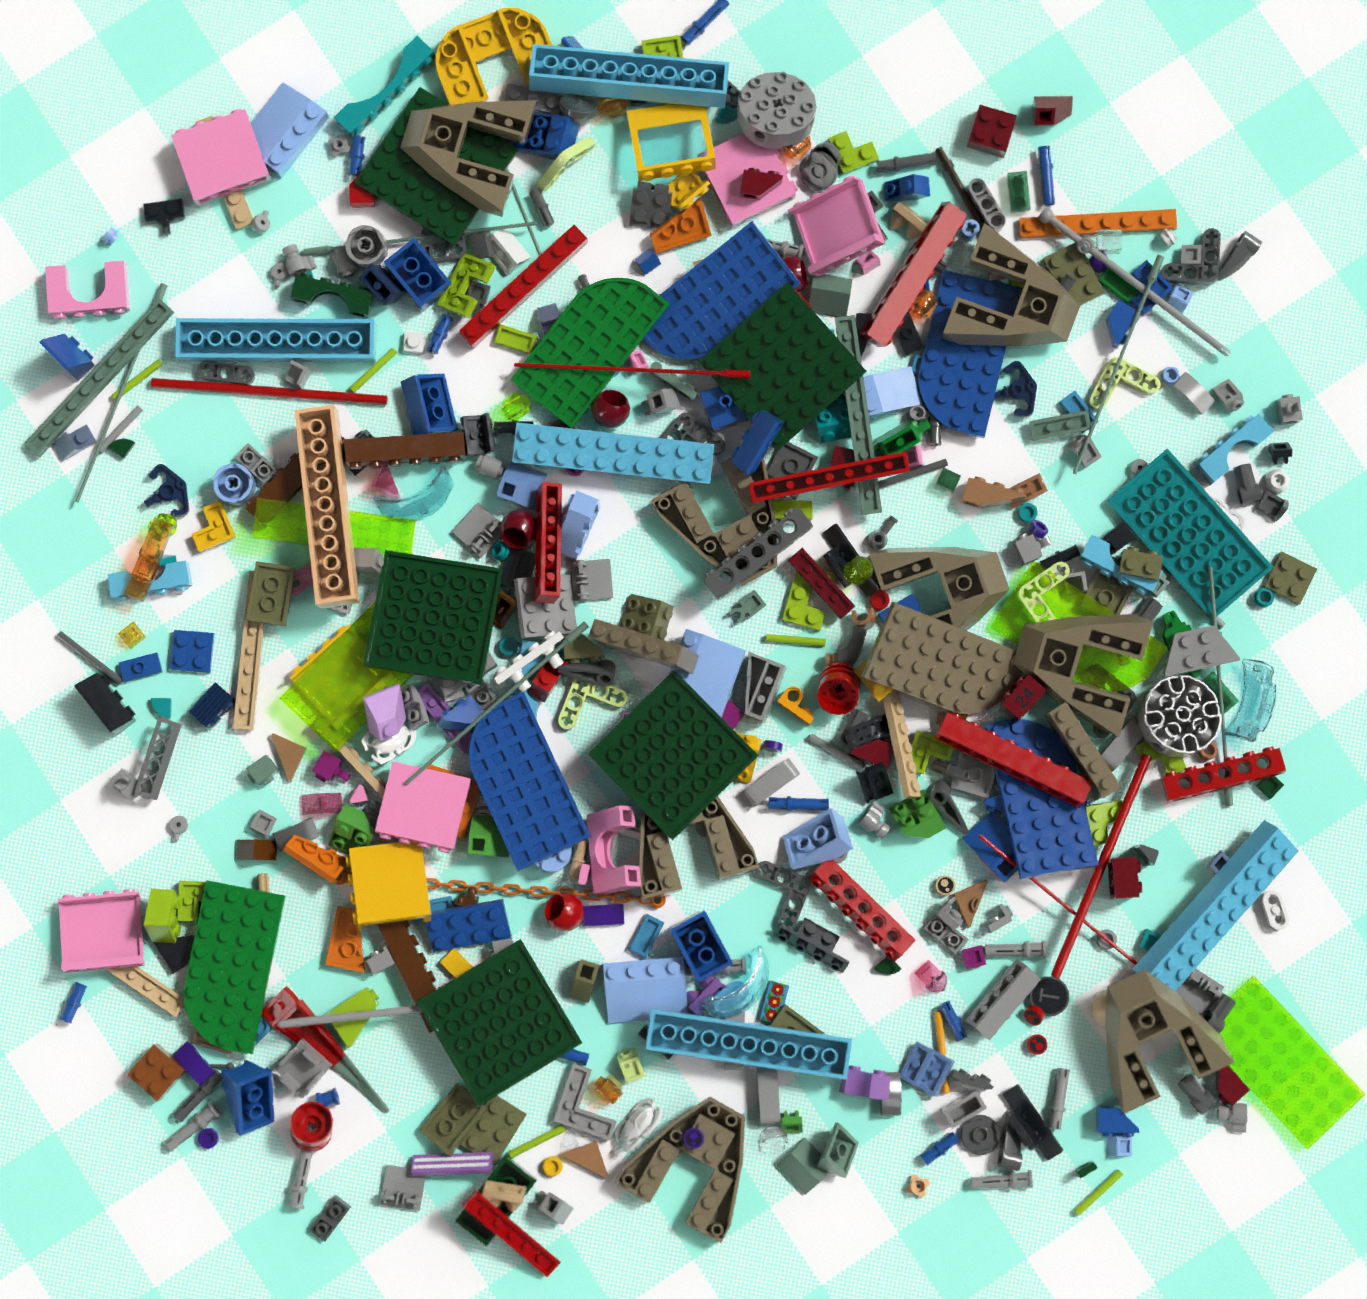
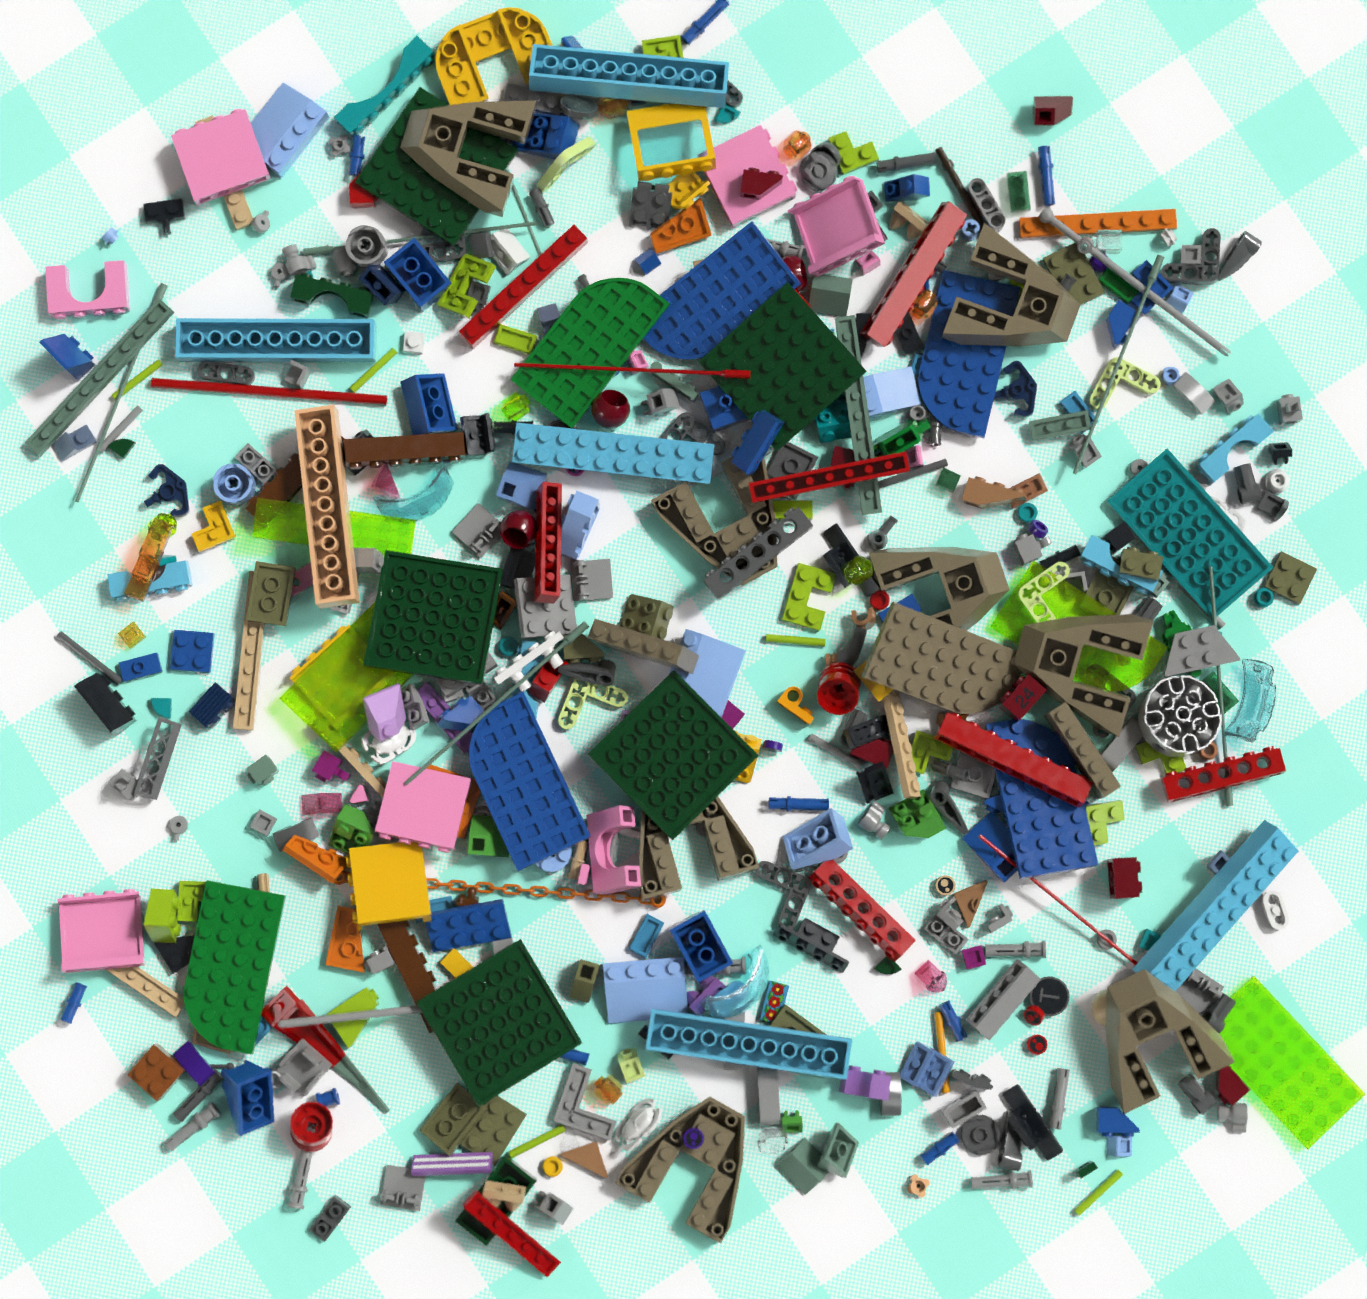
(208, 1138): dark purple tile -> none
(256, 849): reddish brown slope -> none
(289, 753): medium nougat tile -> none
(439, 334): blue pin -> none
(490, 466): light grey brick -> none
(500, 551): teal plate -> none
(564, 912): red helmet -> none
(604, 915): dark purple tile -> none
(750, 605): sand green plate -> none
(762, 686): light grey wedge -> none
(771, 782): light grey beam -> none
(776, 110): light grey brick -> none
(821, 583): dark red tile -> none
(991, 131): dark red brick -> none
(1099, 870): red piece -> none
(1148, 854): dark grey slope -> none
(1269, 786): dark green tile -> none

